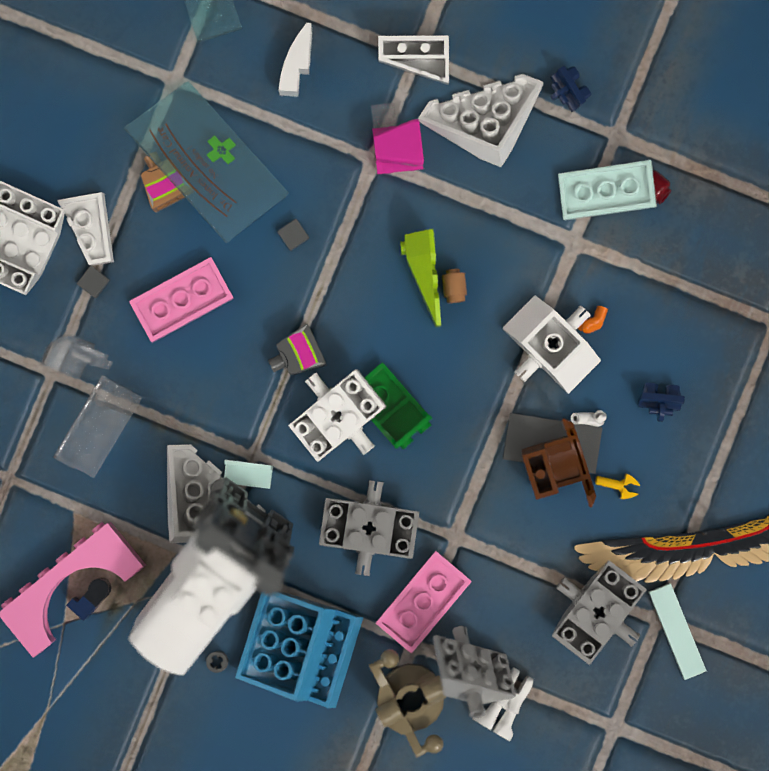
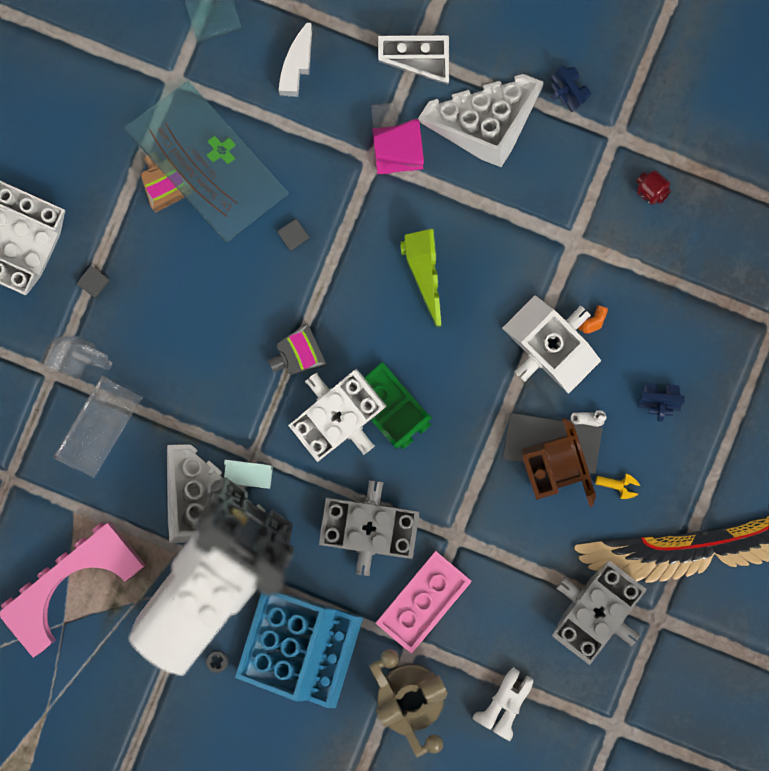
(90, 224): white wing -> none
(96, 594): leg -> none
(181, 299): bright pink plate -> none
(454, 286): medium nougat brick -> none
(472, 672): light grey slope -> none
(607, 190): light aqua tile -> none
(677, 631): light aqua tile -> none

